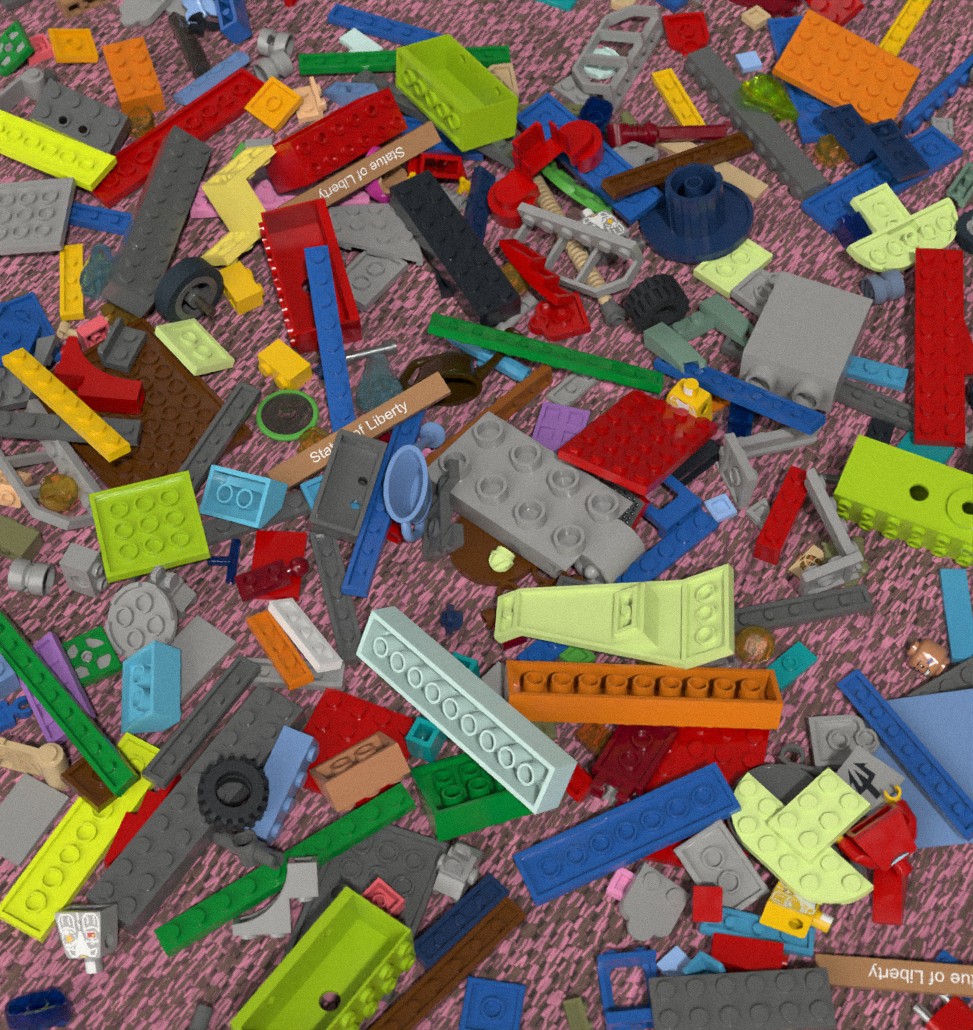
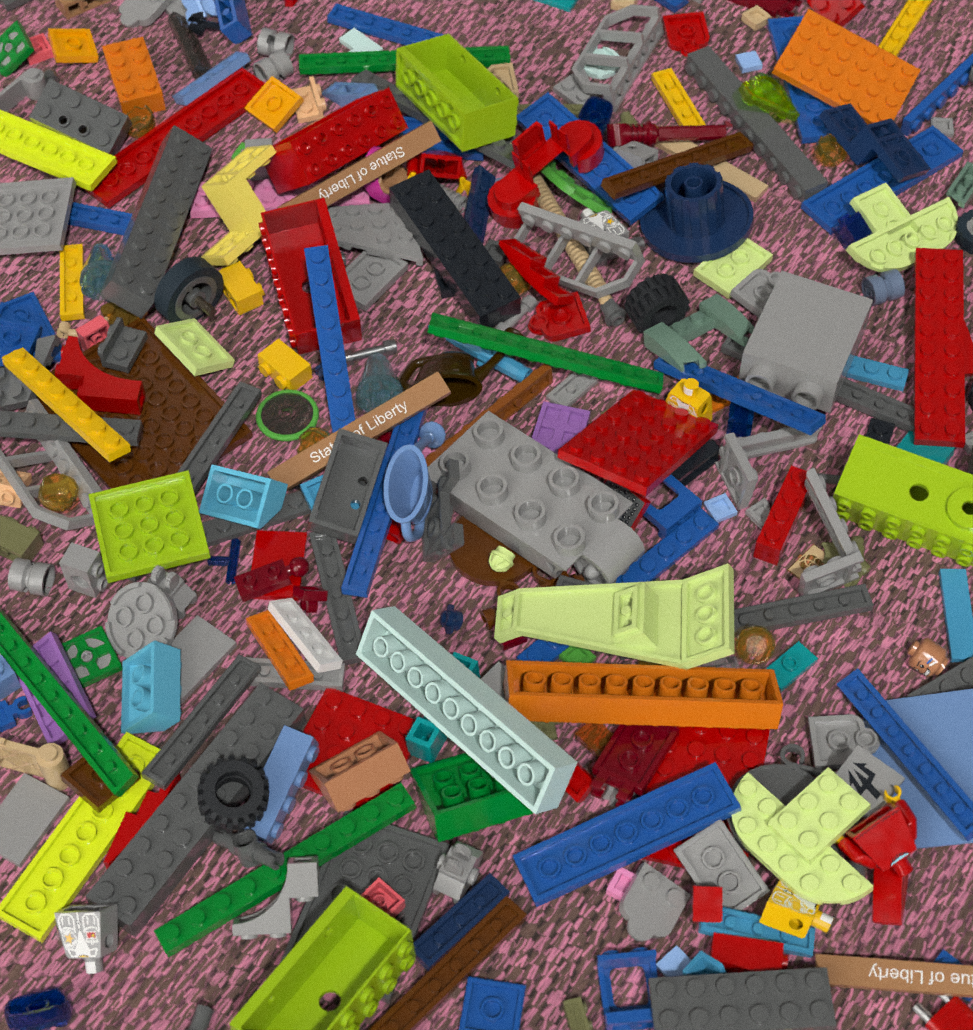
(309, 596): none -> dark red tile
(496, 252): none -> dark grey plate

